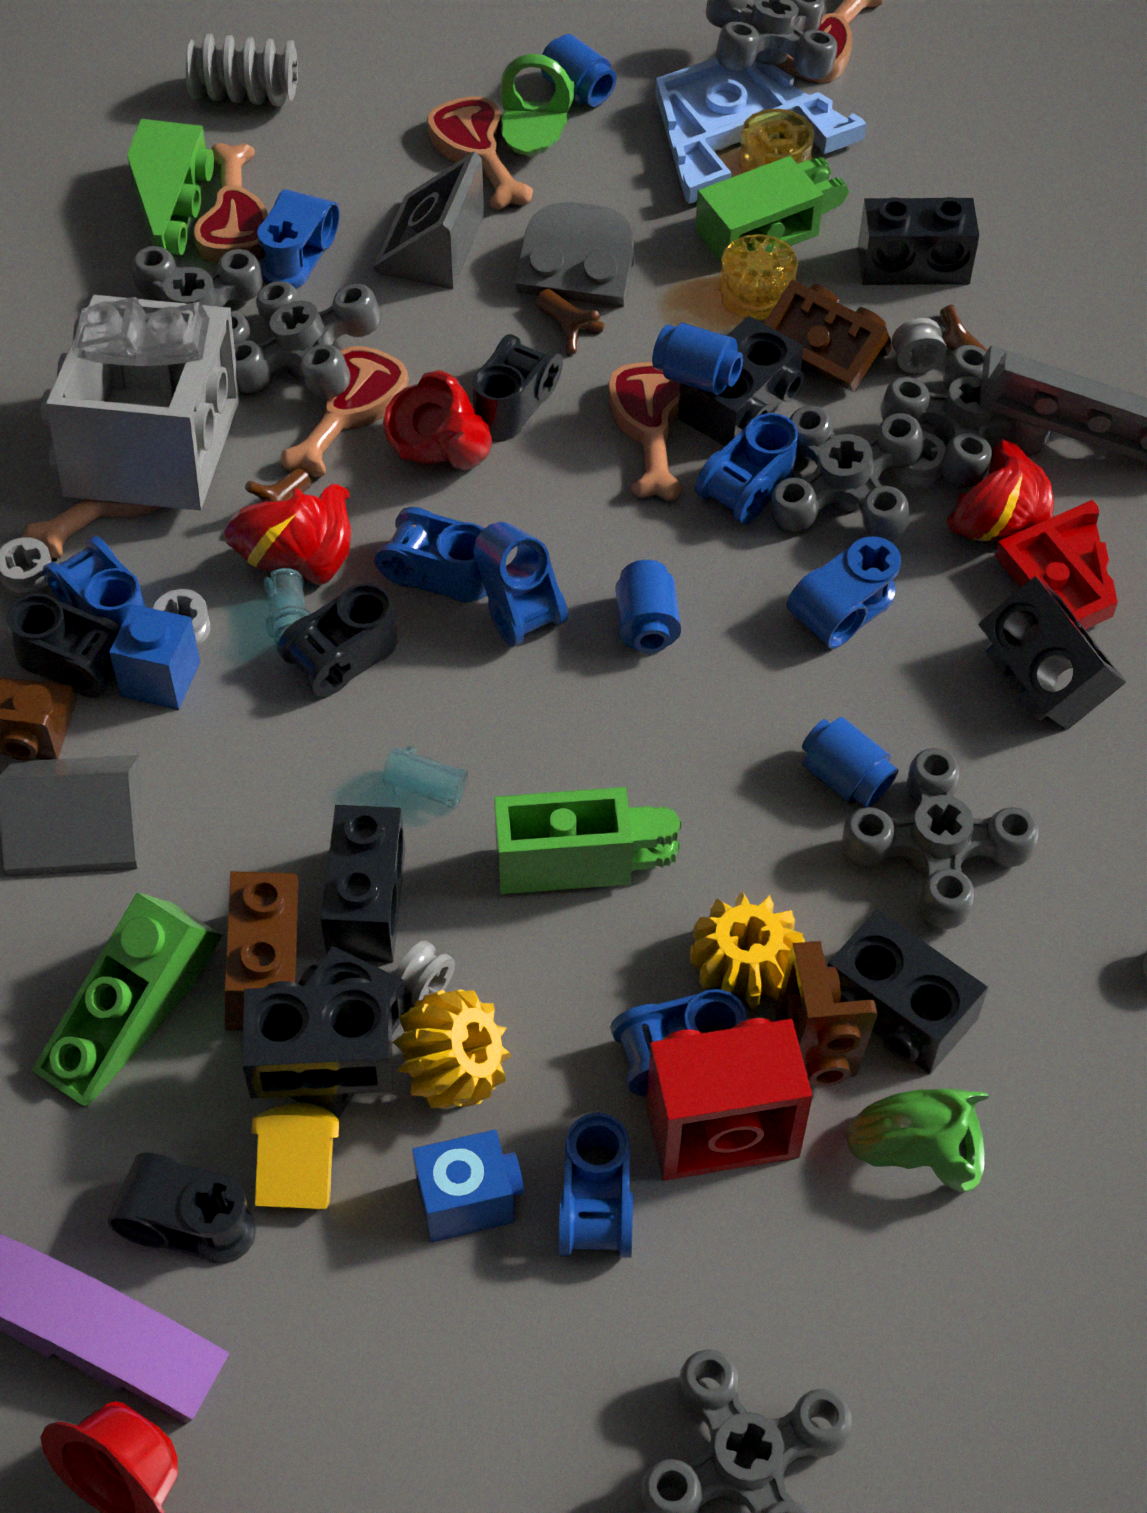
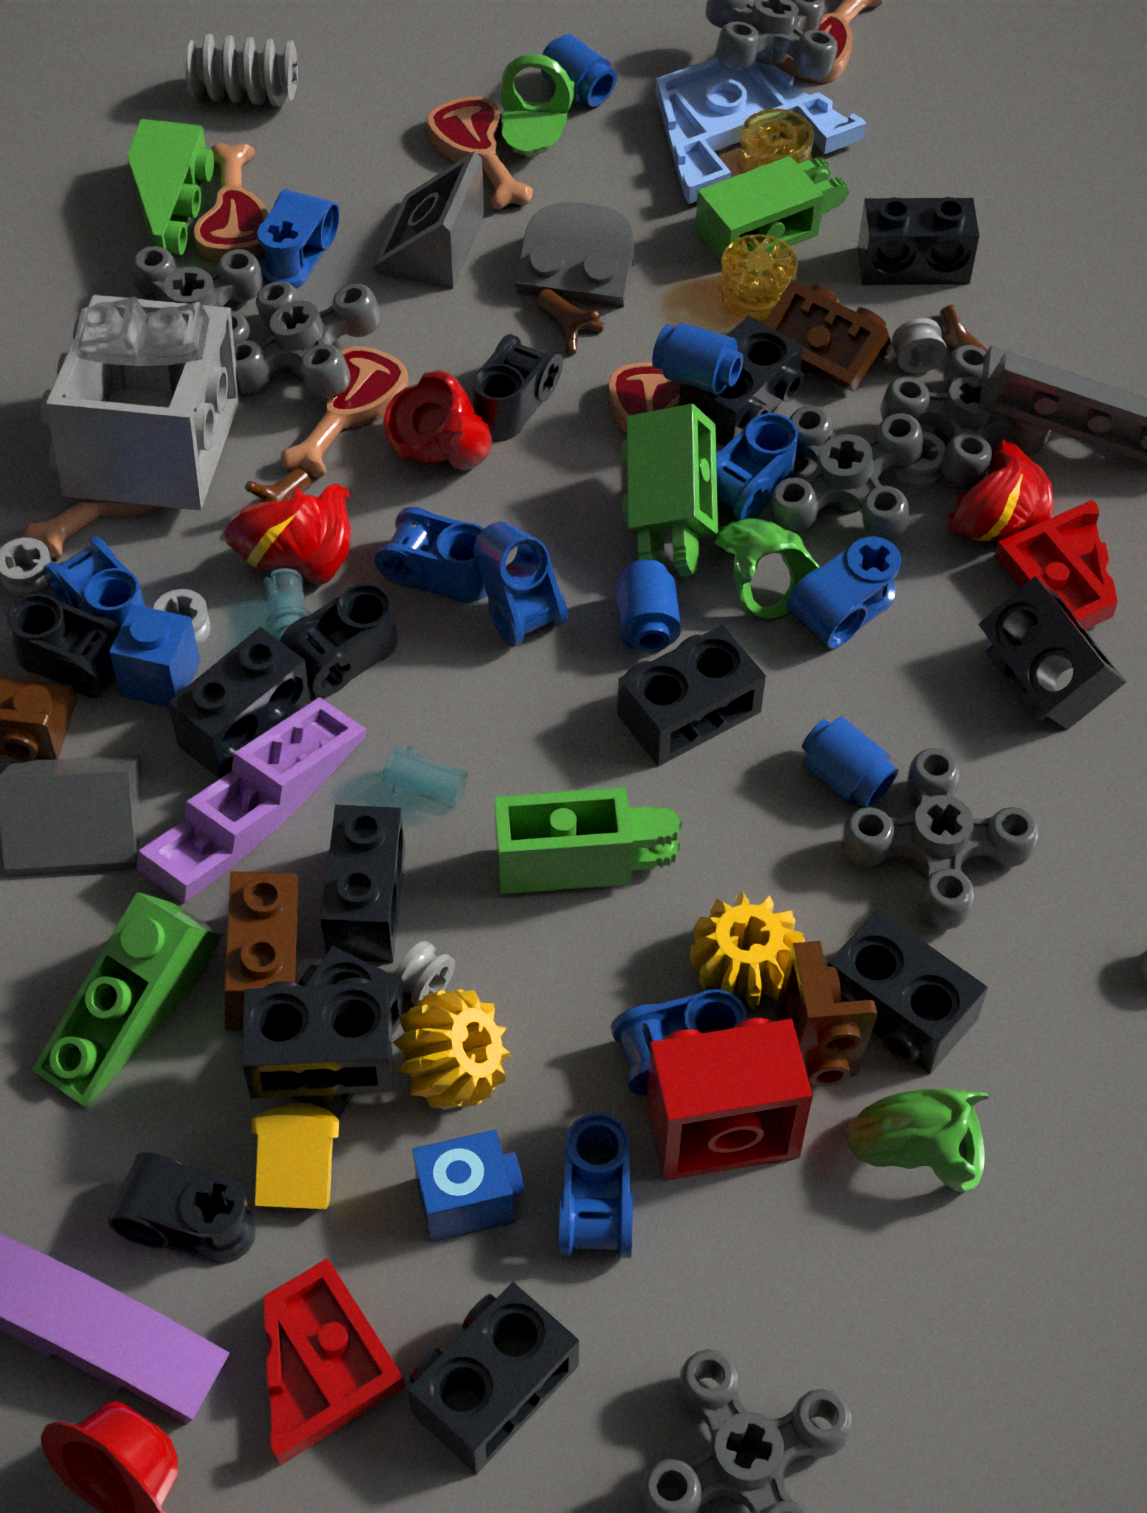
(239, 700): none -> black brick
(252, 801): none -> medium lavender slope
(320, 1361): none -> red wing
(509, 1385): none -> black brick
(671, 483): none -> bright green hinge
(693, 701): none -> black brick
(752, 540): none -> bright green piece

